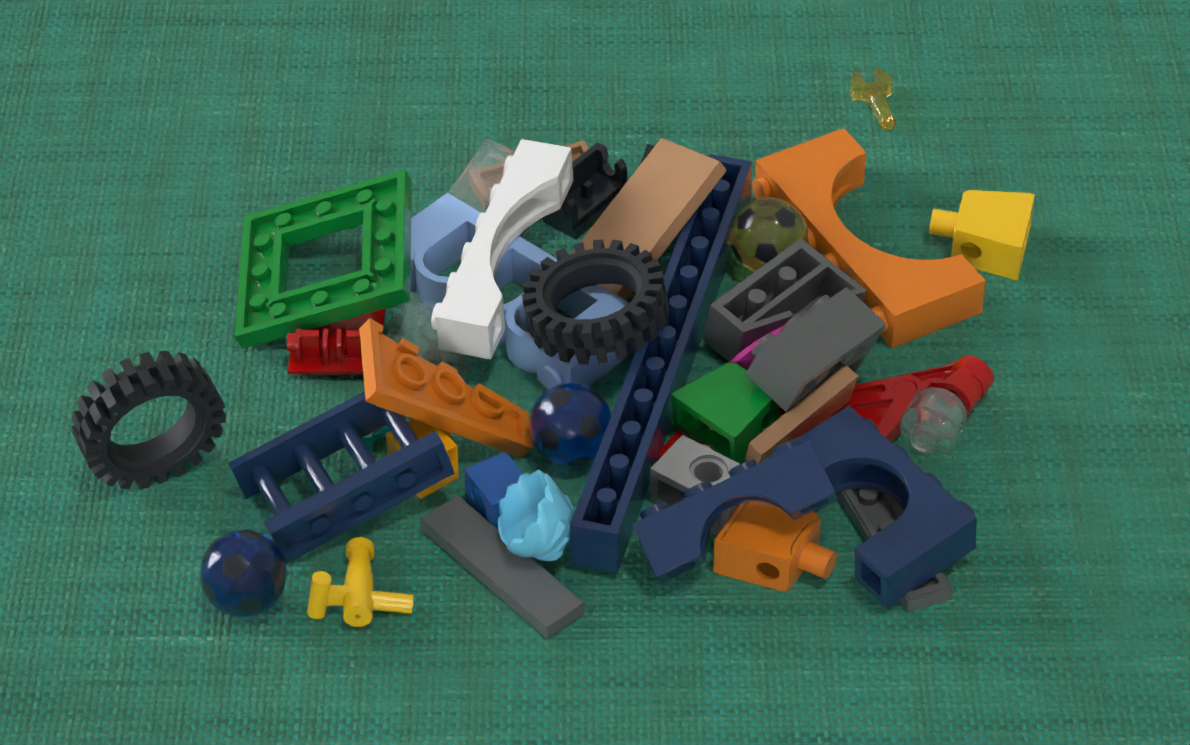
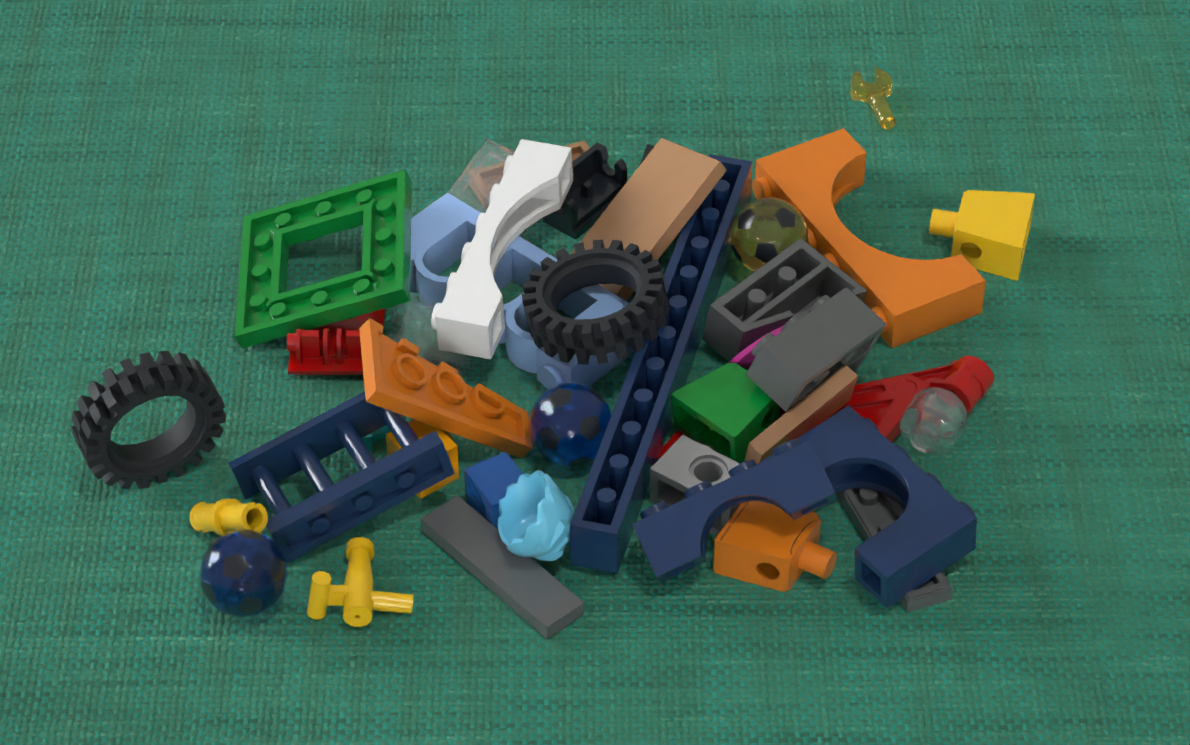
(228, 516): none -> yellow pin

